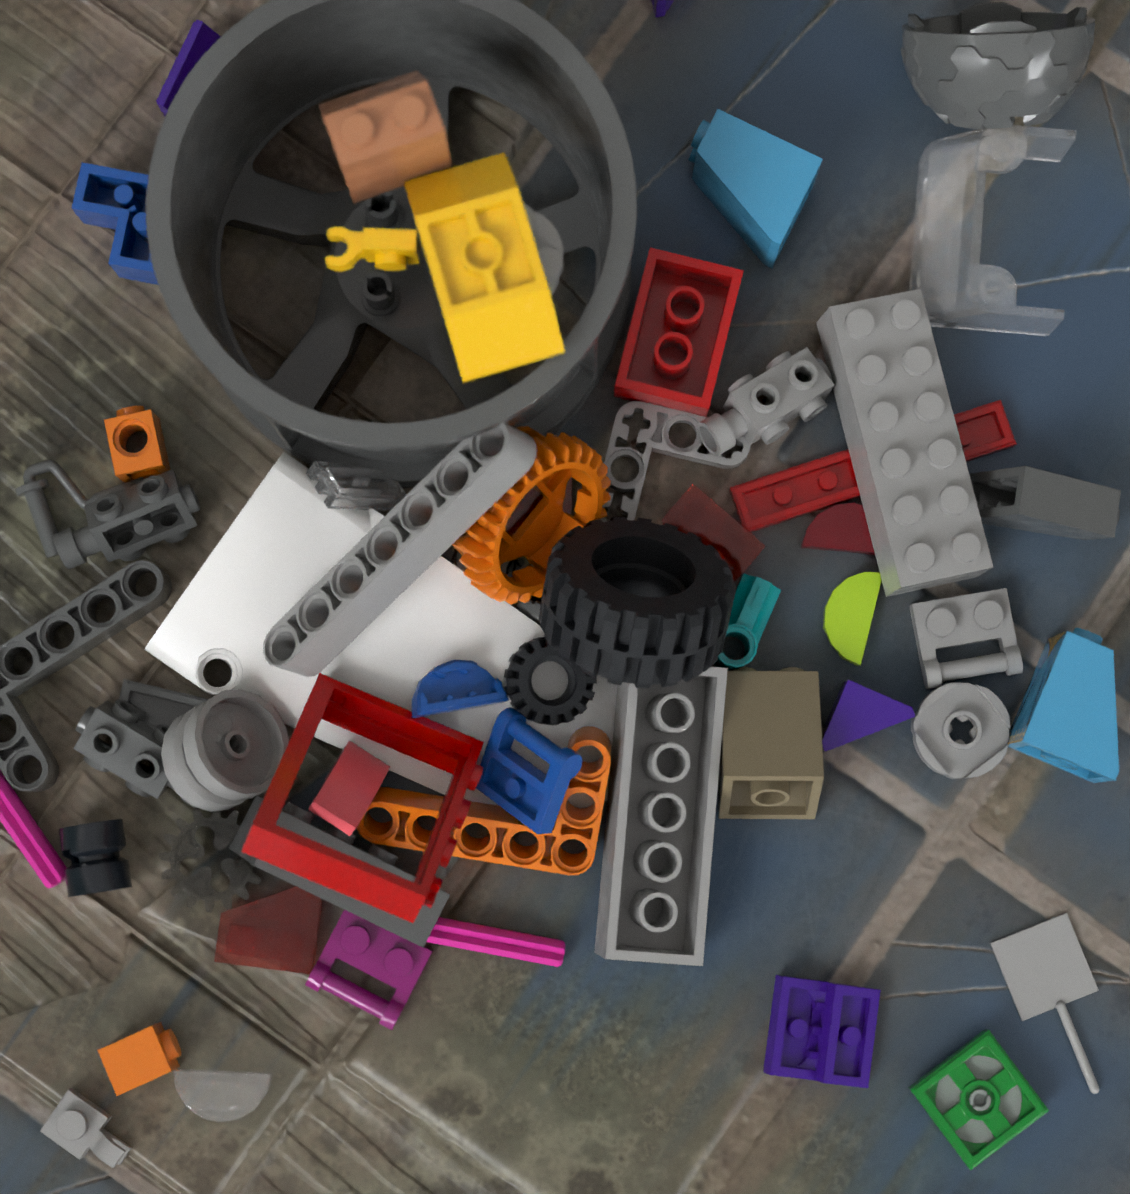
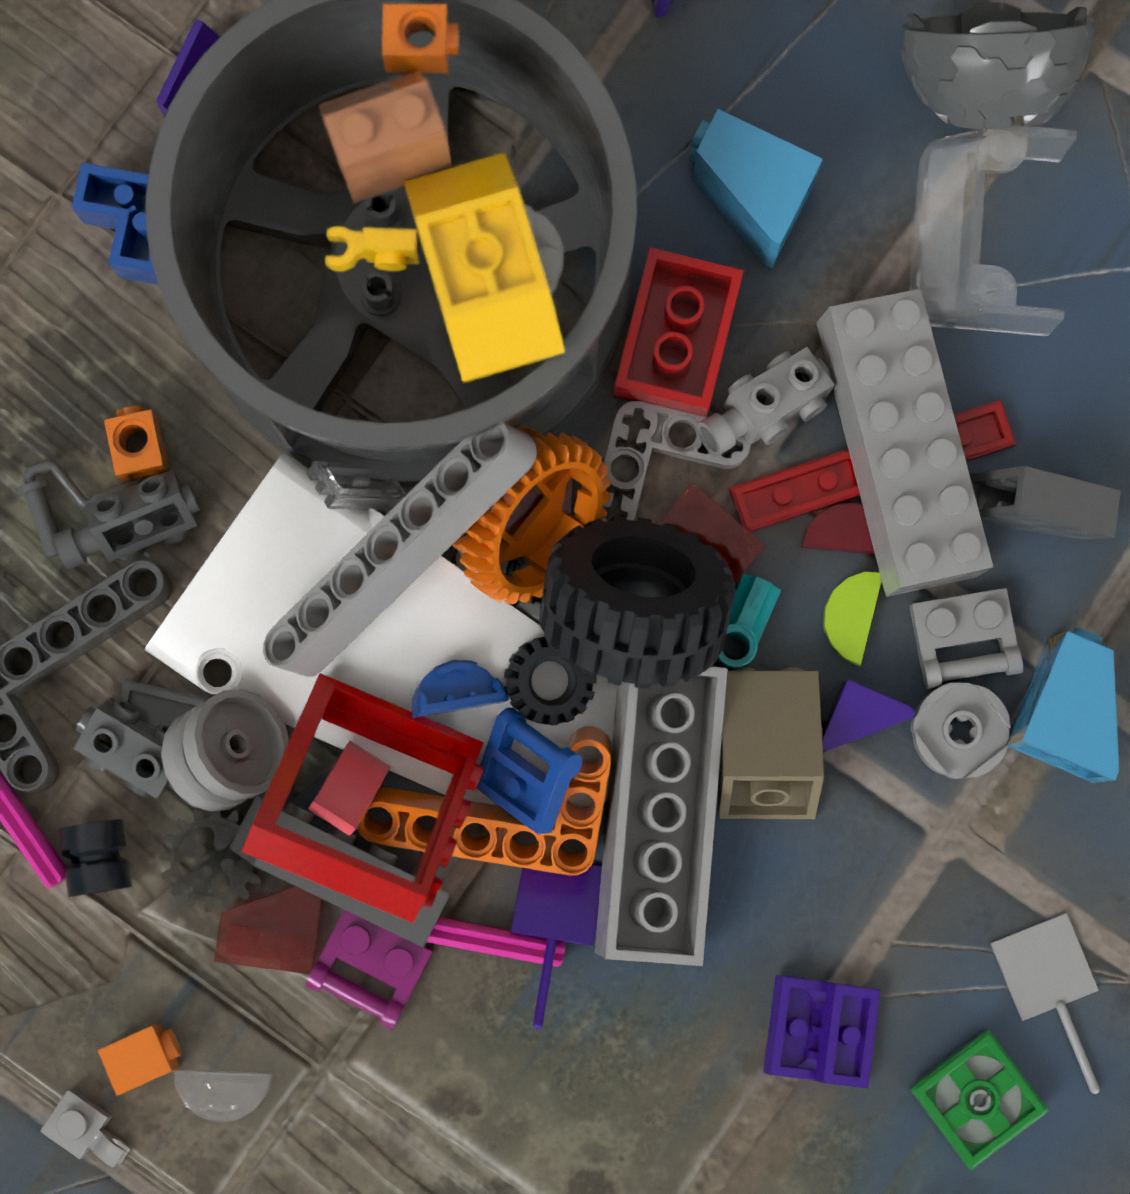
(403, 21): none -> orange brick
(559, 910): none -> dark purple piece

